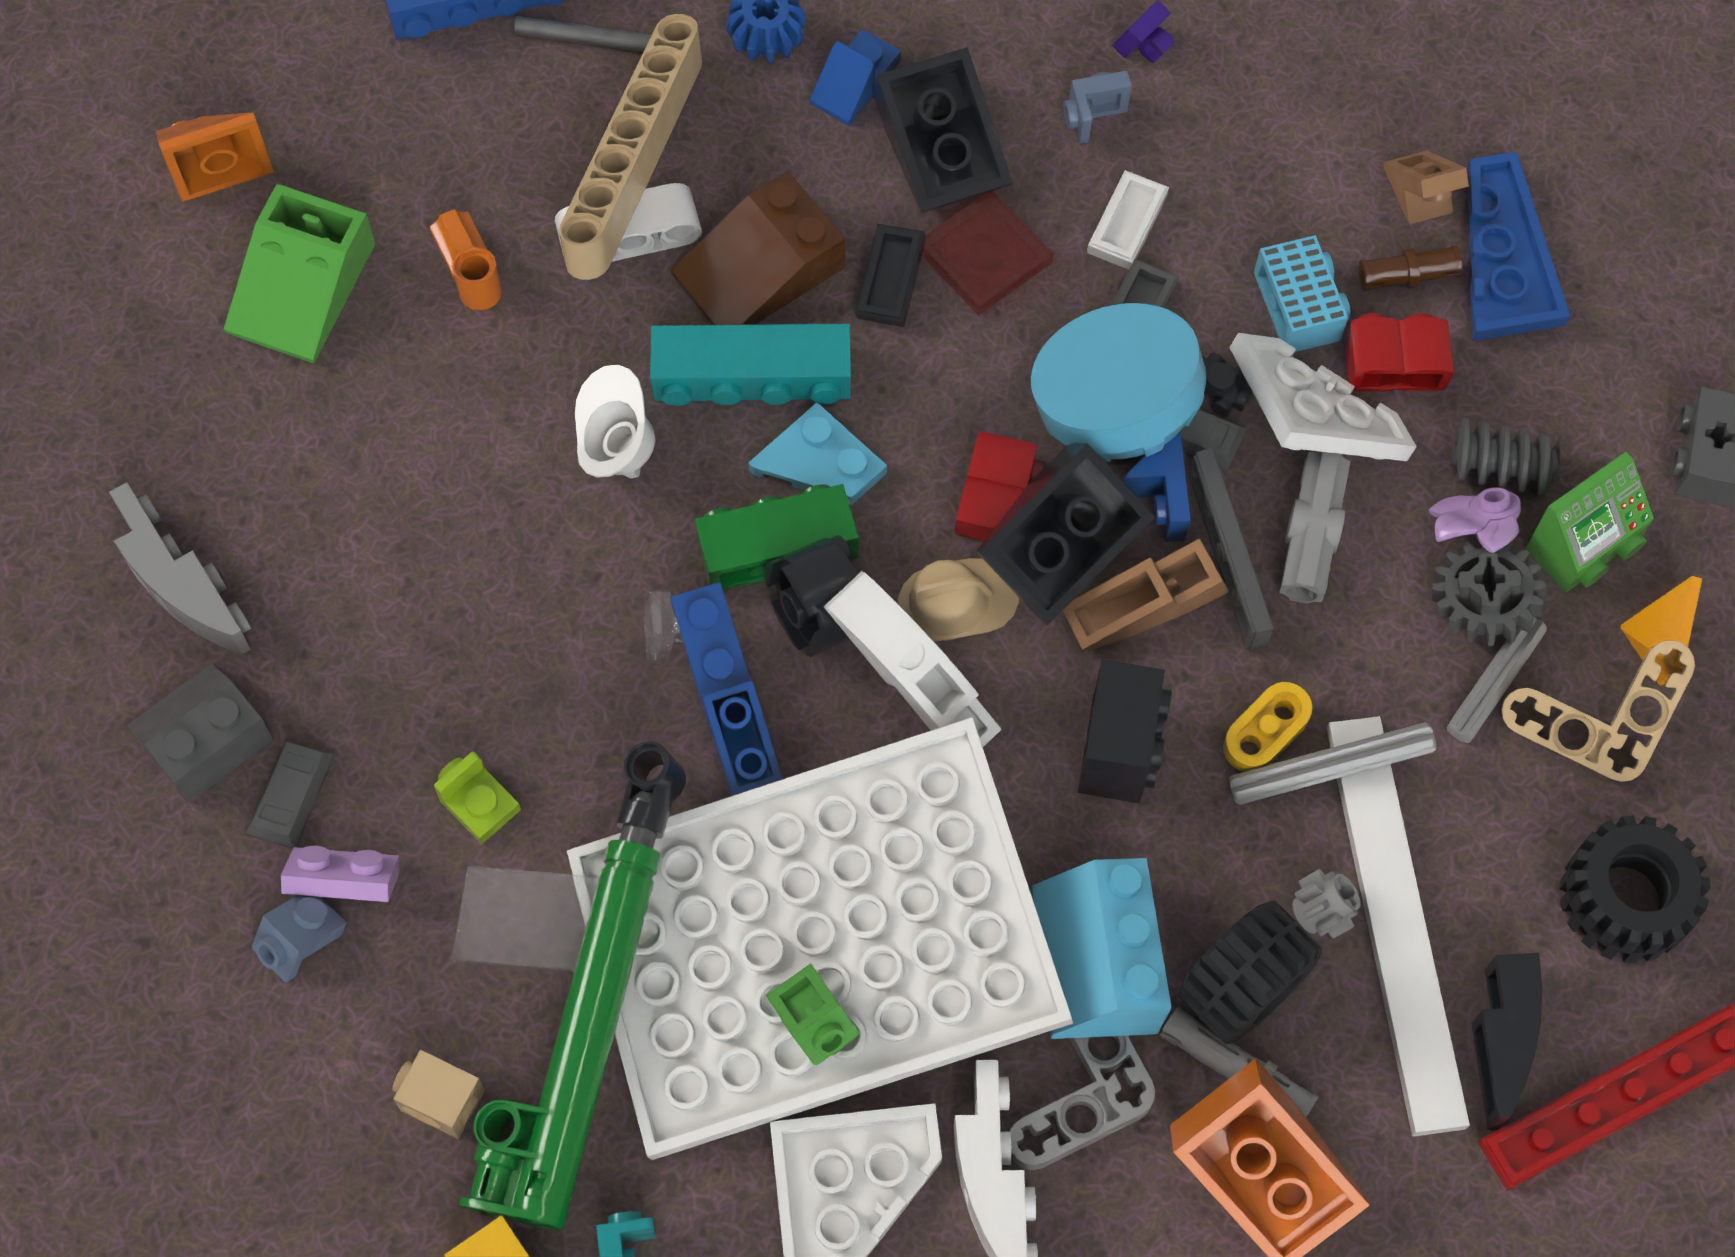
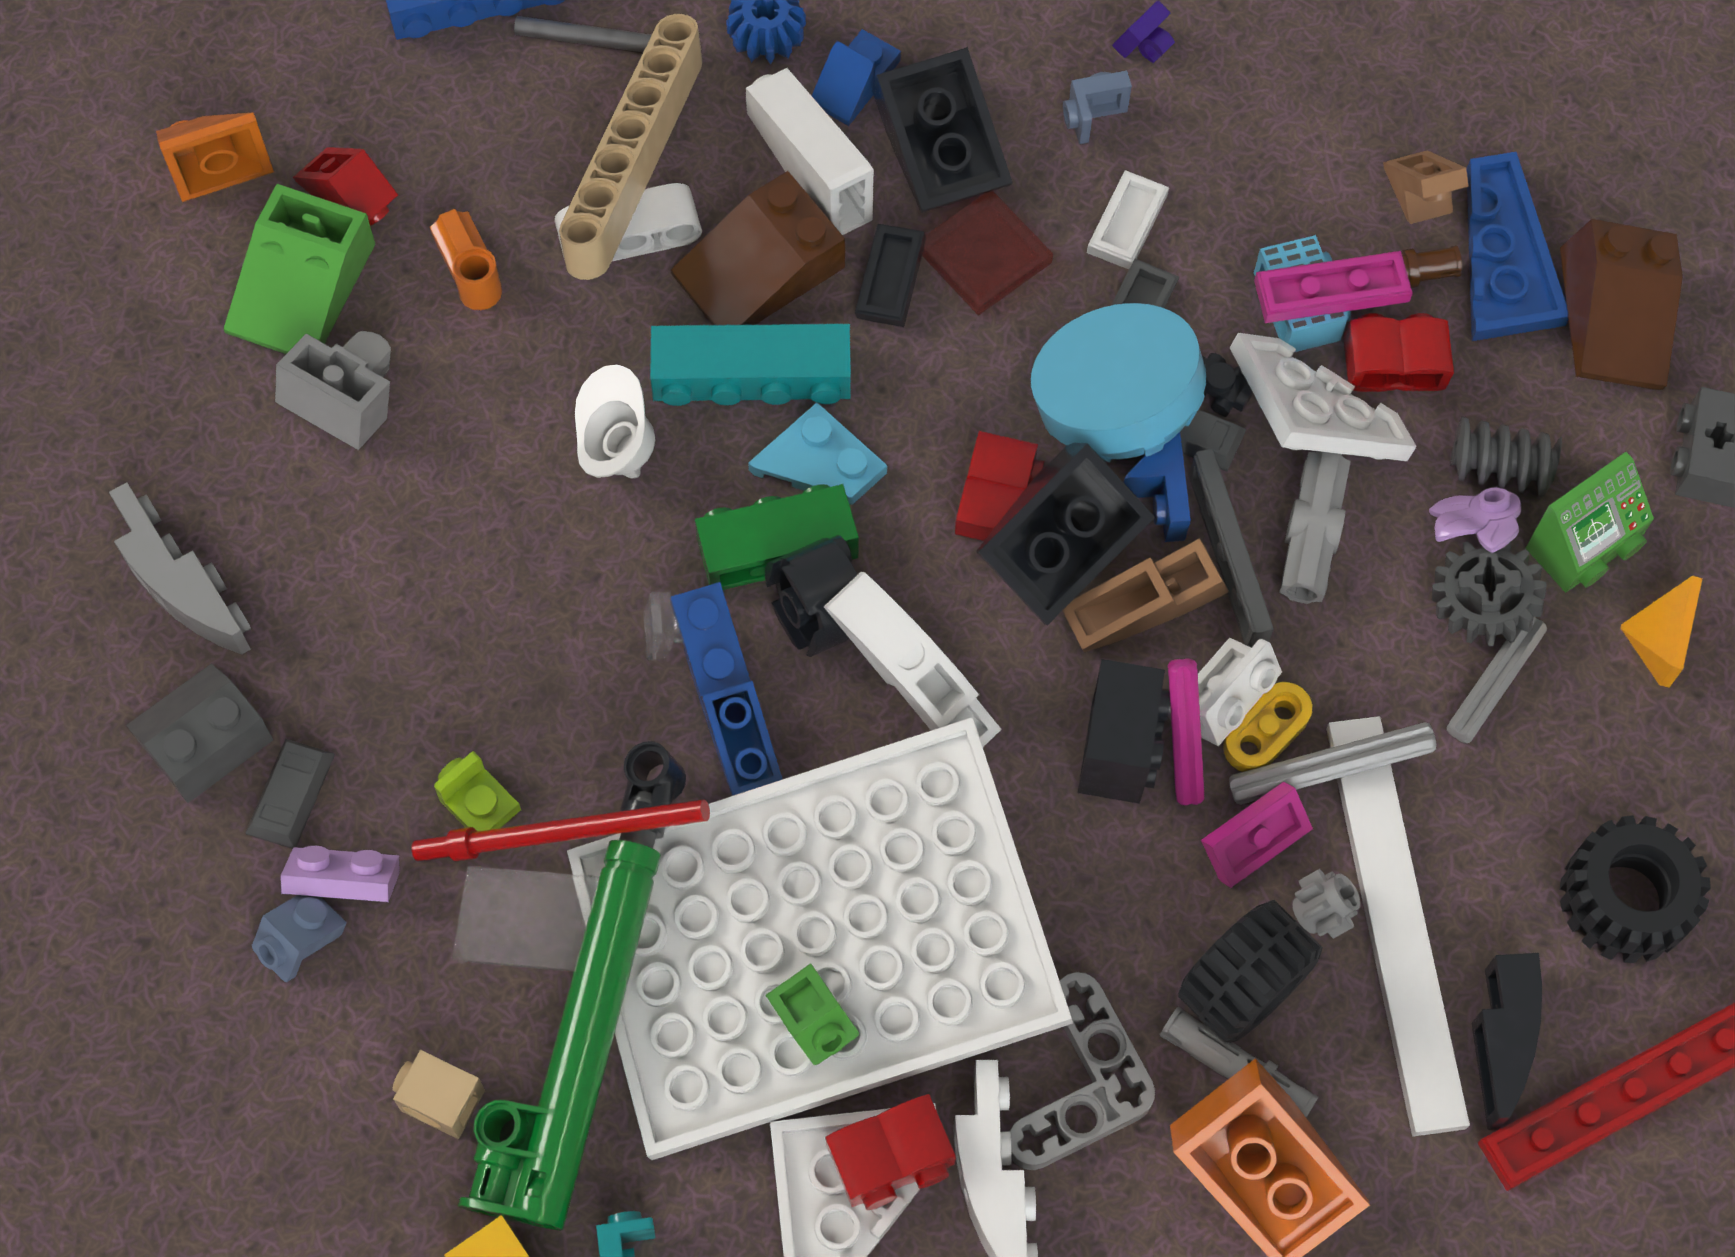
(337, 385): none -> light grey brick
(349, 180): none -> red slope
(469, 843): none -> red bar
(812, 149): none -> white slope
(890, 1152): none -> red brick
(957, 599): tan piece -> none
(1105, 948): medium azure slope -> none
(1186, 731): none -> dark pink axle
(1232, 686): none -> white bracket
(1257, 834): none -> dark pink plate
(1333, 287): none -> dark pink tile
(1604, 736): tan beam -> none
(1622, 302): none -> reddish brown slope

